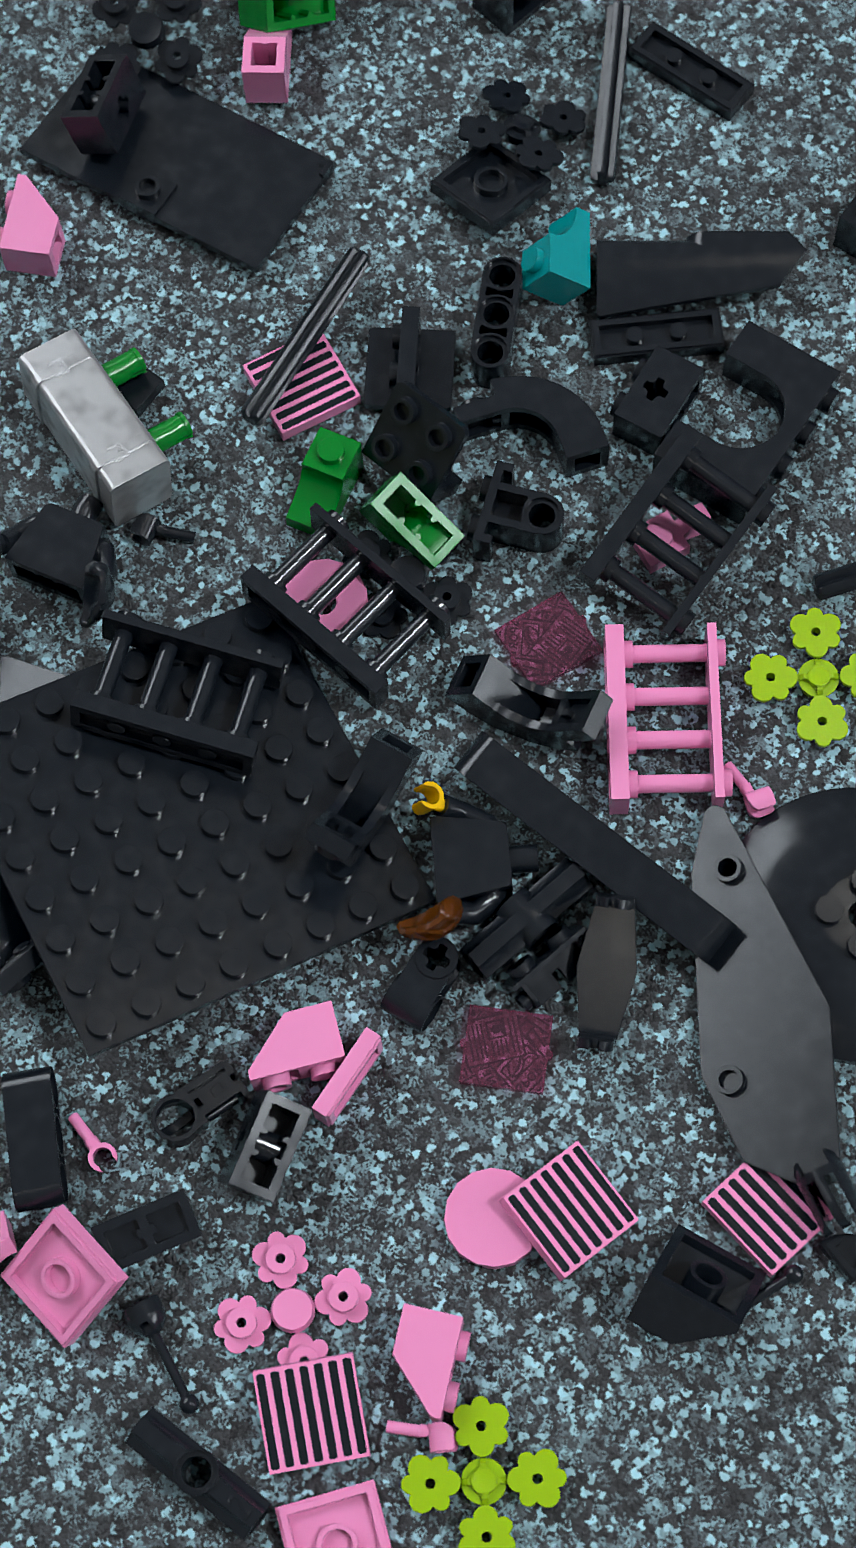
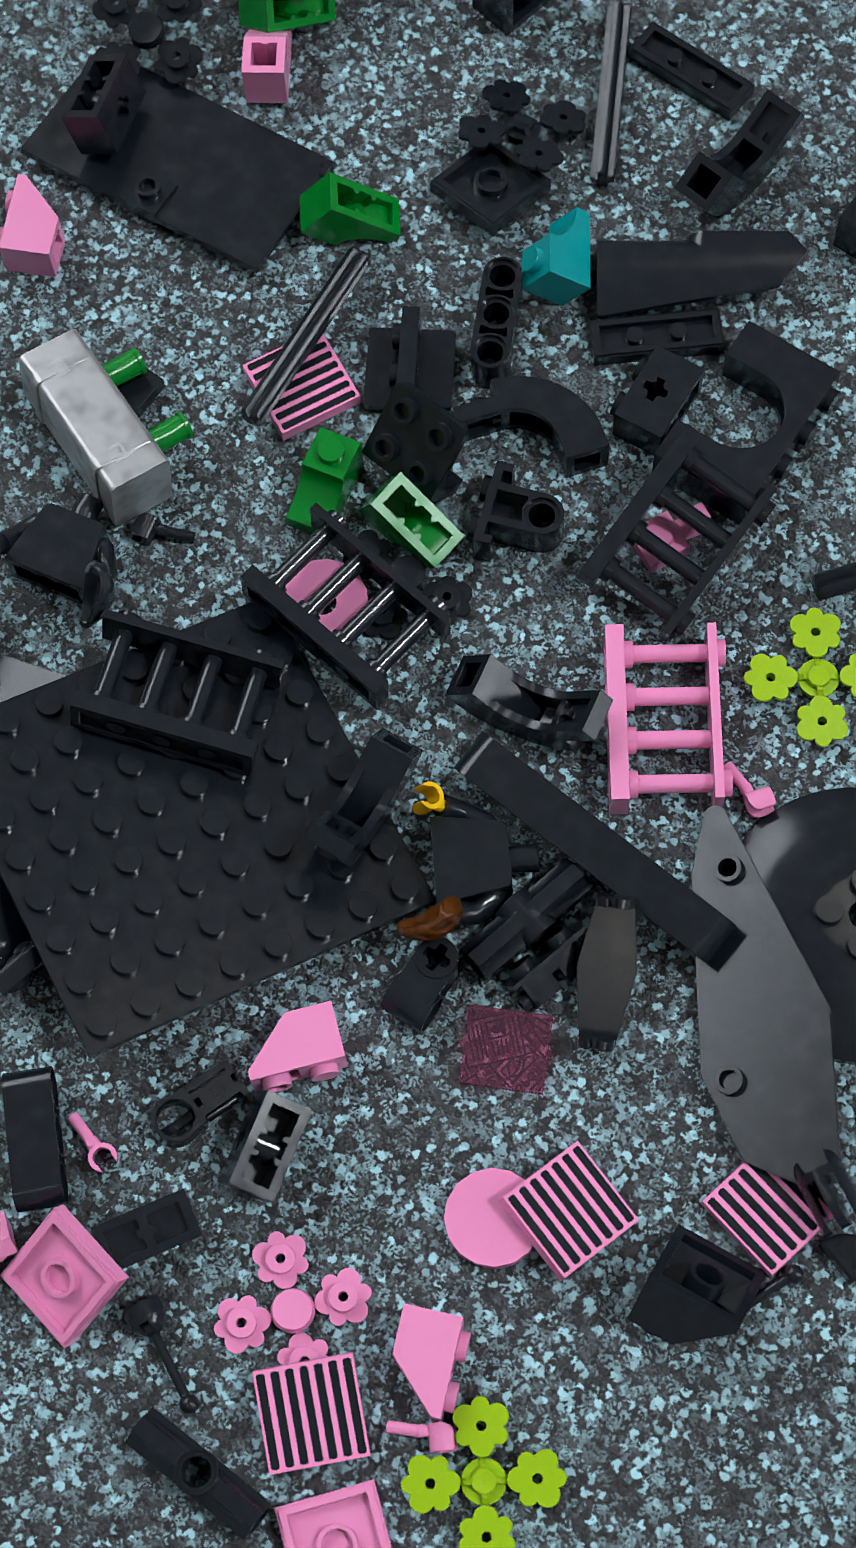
(346, 210): none -> green arch
(348, 1077): bright pink tile -> none
(548, 640): clear pink piece -> none
(735, 171): none -> black arch

